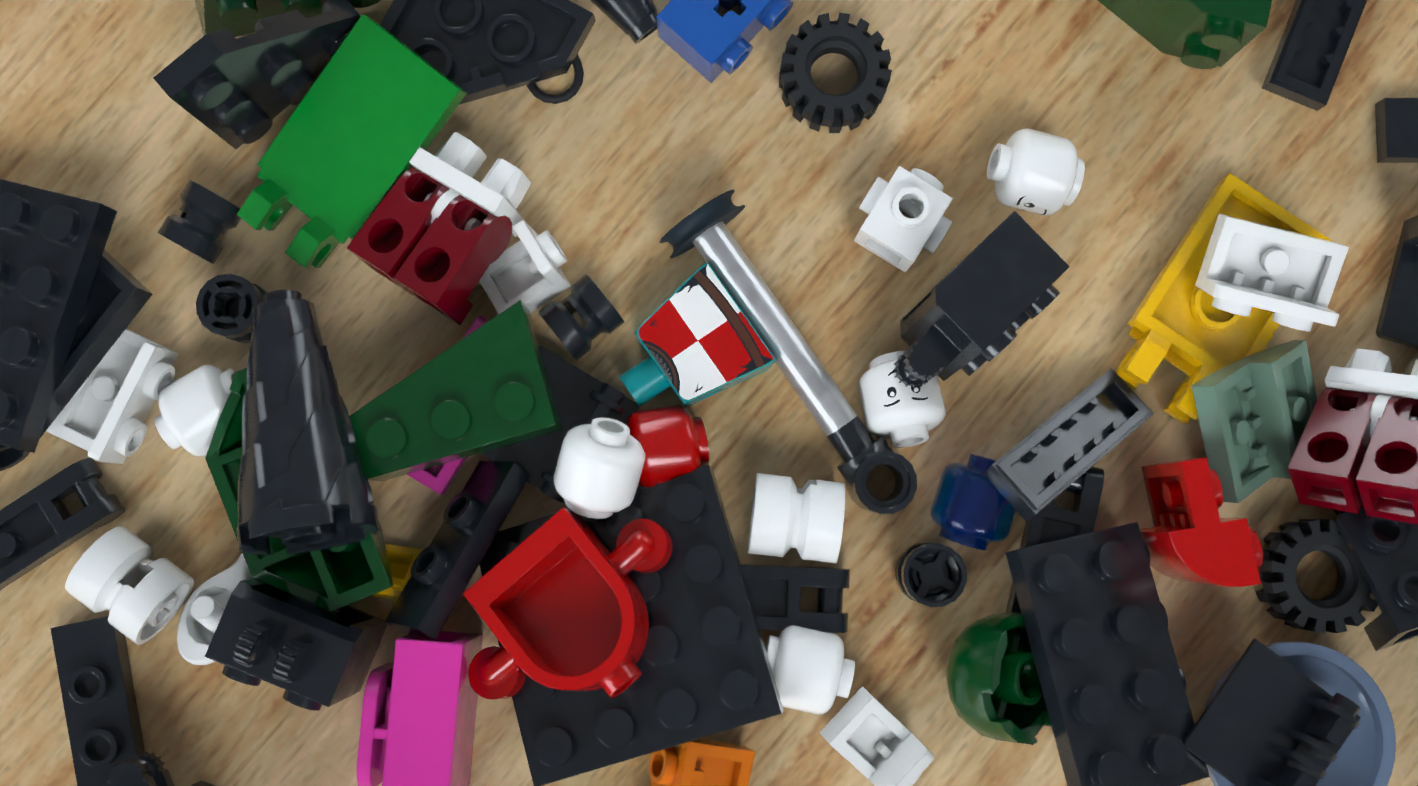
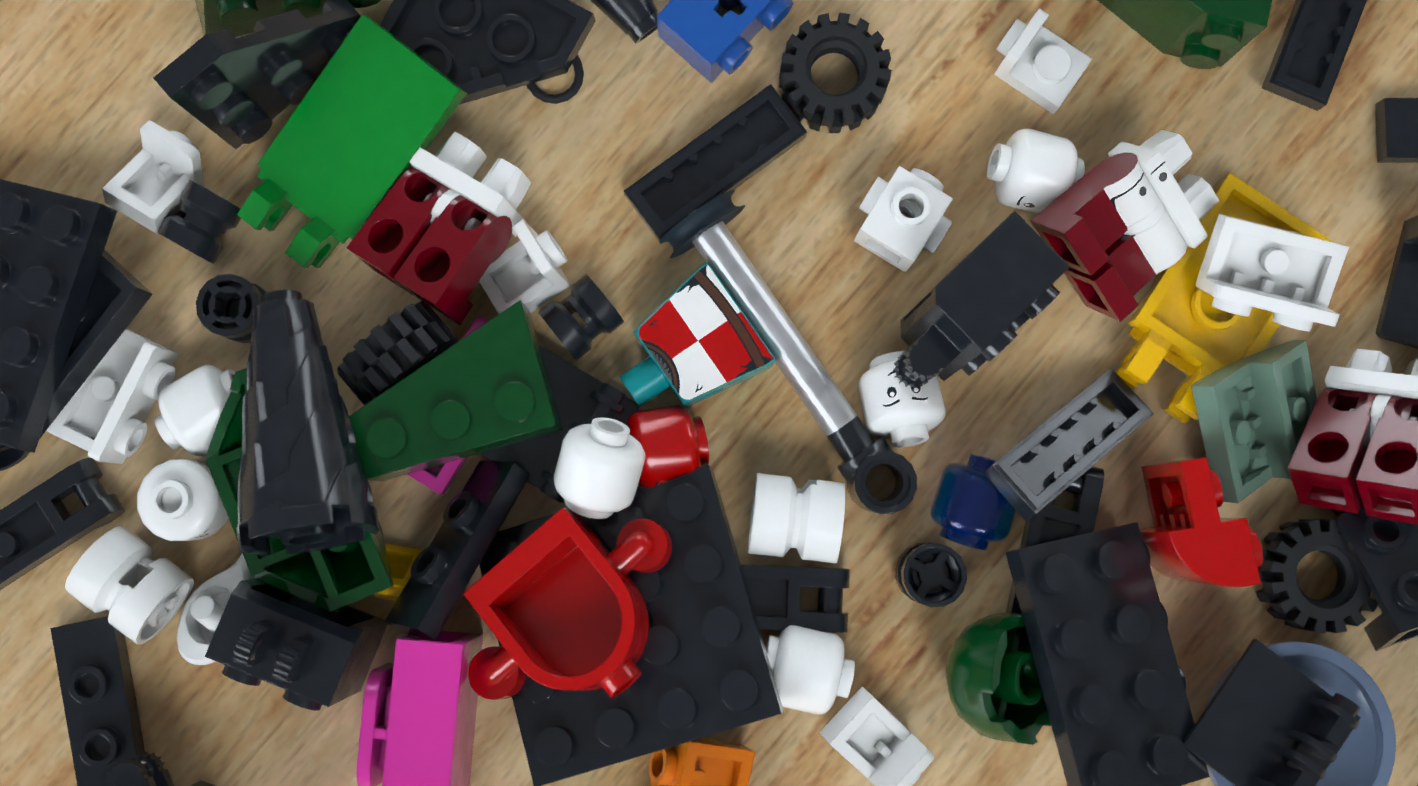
(154, 179): none -> white bracket
(181, 501): none -> white head
(395, 351): none -> black tyre
(716, 161): none -> black plate
(1040, 62): none -> white bracket
(1127, 221): none -> hips

